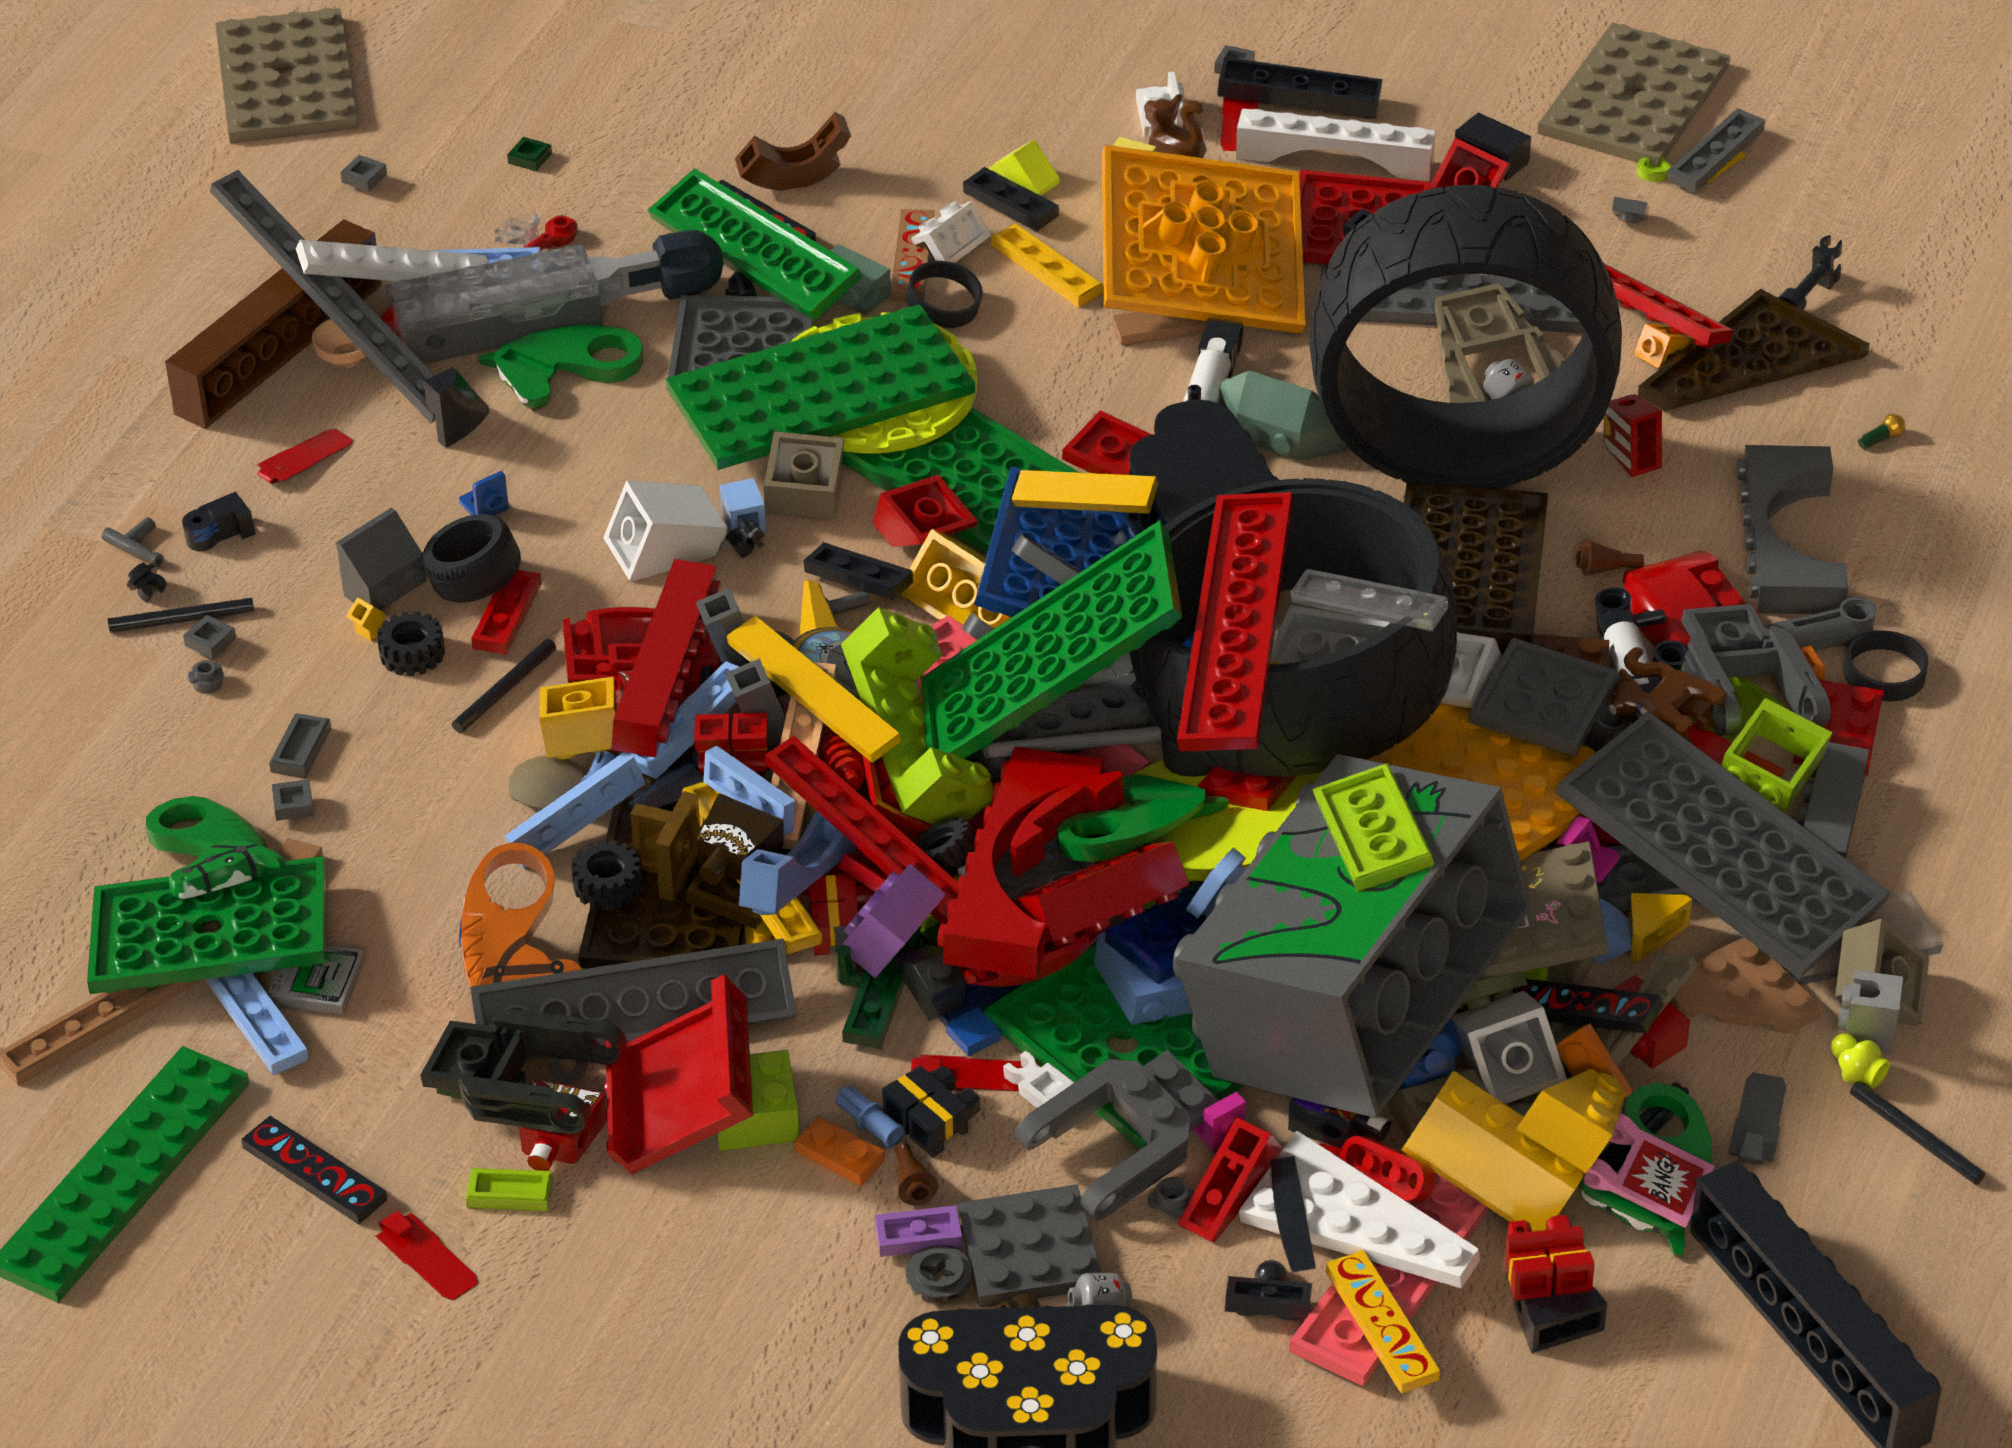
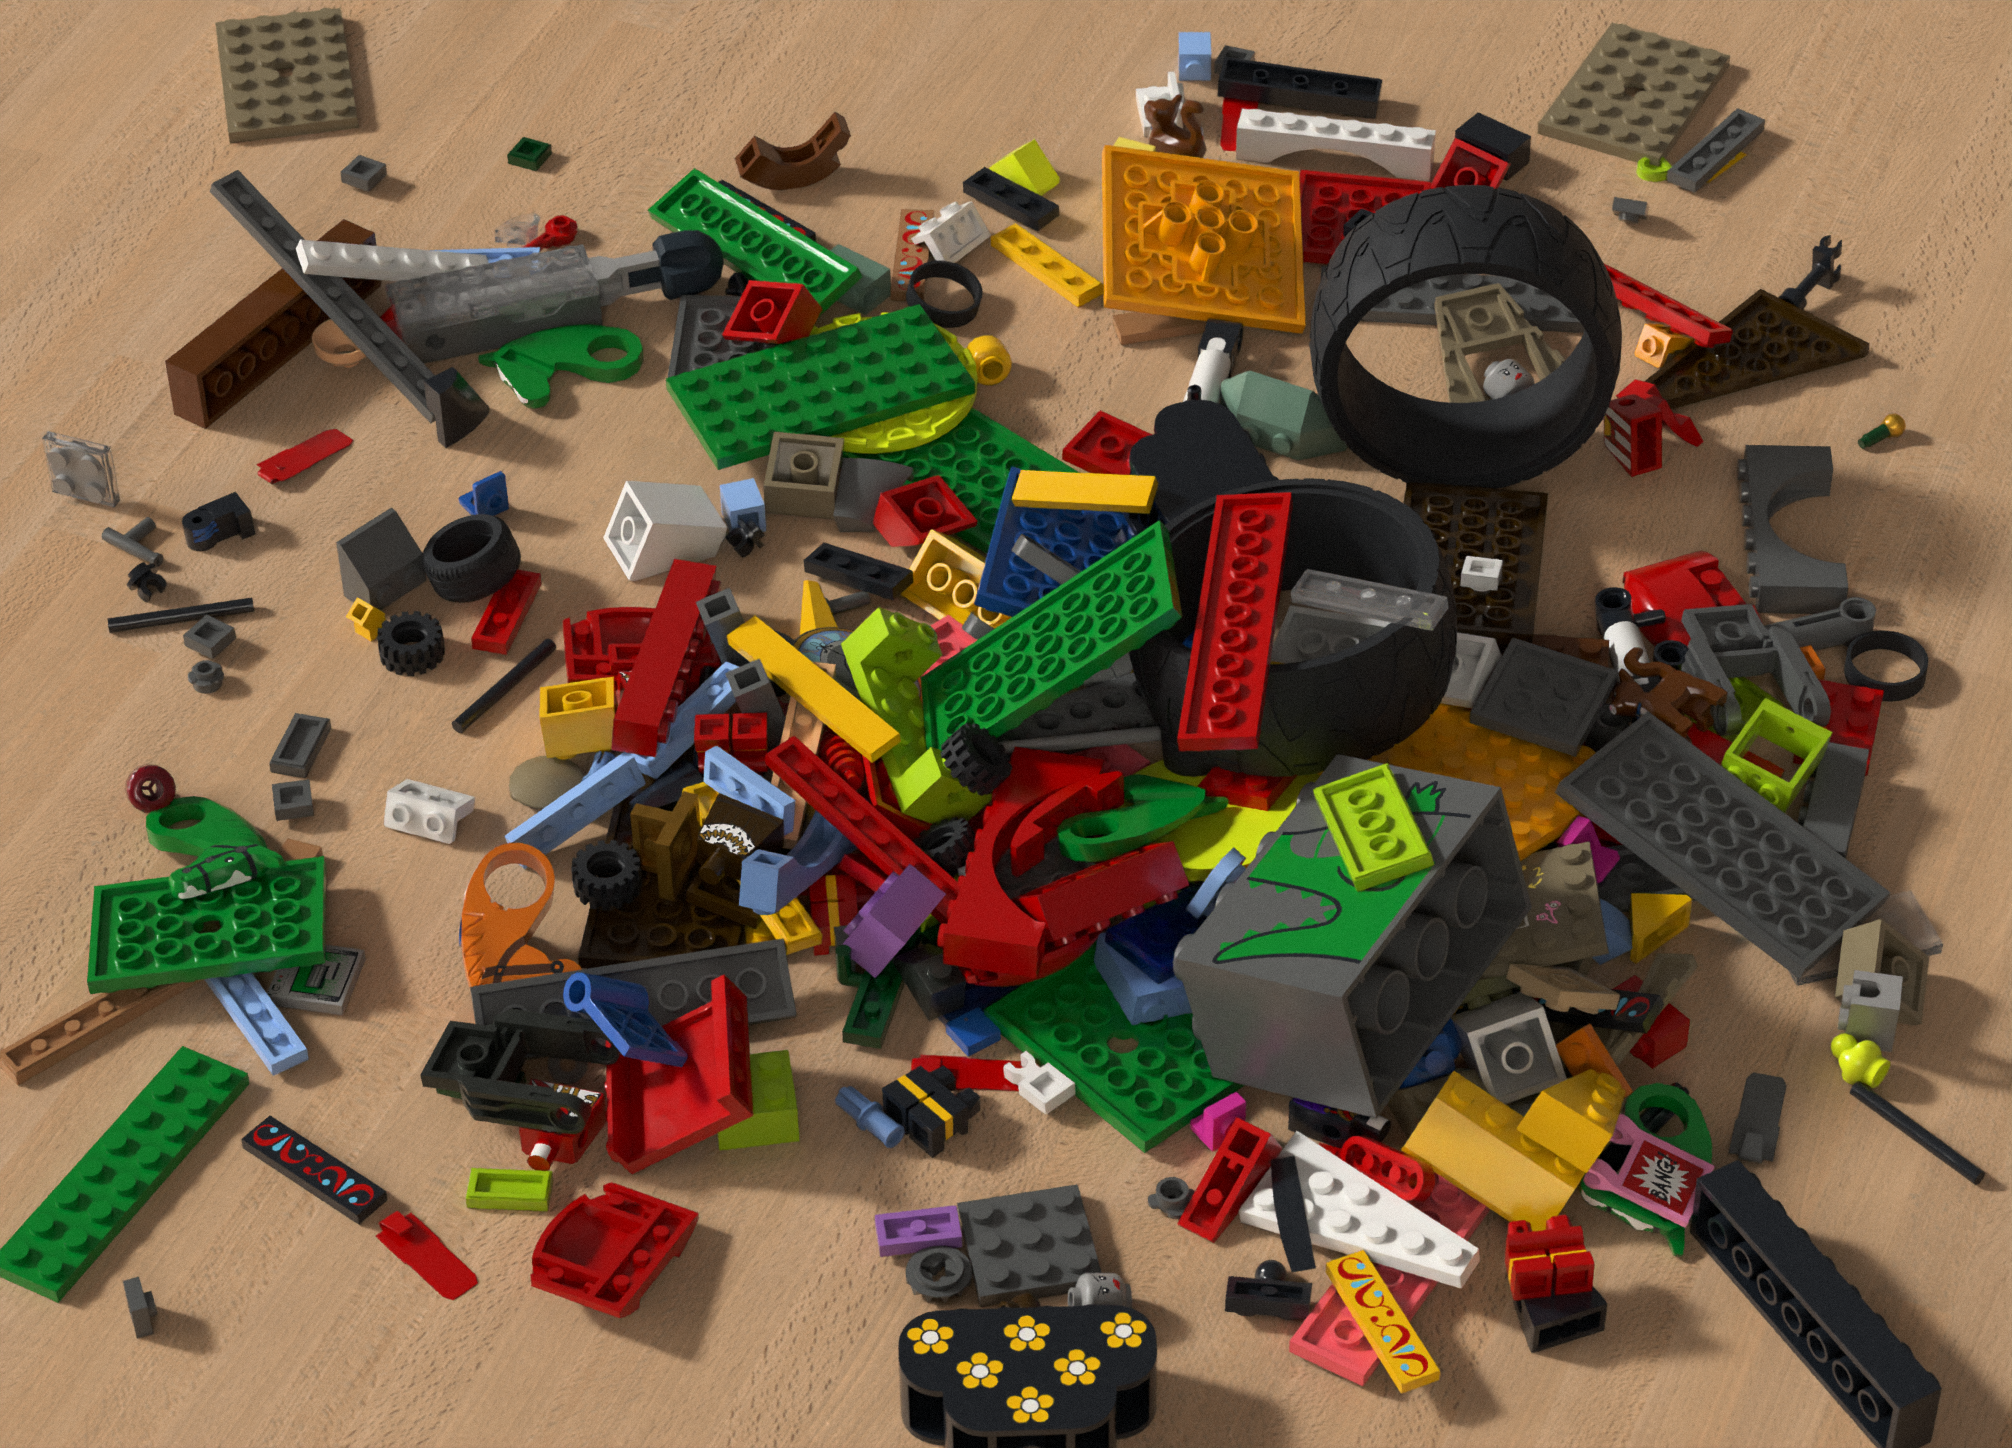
(81, 469): none -> piece
(140, 1306): none -> dark grey plate
(159, 799): none -> dark red head
(426, 810): none -> white bracket
(610, 1248): none -> red slope
(623, 1016): none -> blue piece
(773, 313): none -> red slope
(839, 1151): orange plate -> none
(860, 491): none -> dark grey slope
(915, 1182): reddish brown cone -> none
(976, 759): none -> black tyre
(991, 359): none -> yellow head
(1156, 1100): dark grey plate -> none
(1194, 56): none -> light blue brick
(1481, 573): none -> white plate
(1562, 988): none -> tan plate
(1598, 558): reddish brown cone -> none
(1675, 423): none -> red slope
(1746, 986): medium nougat plate -> none

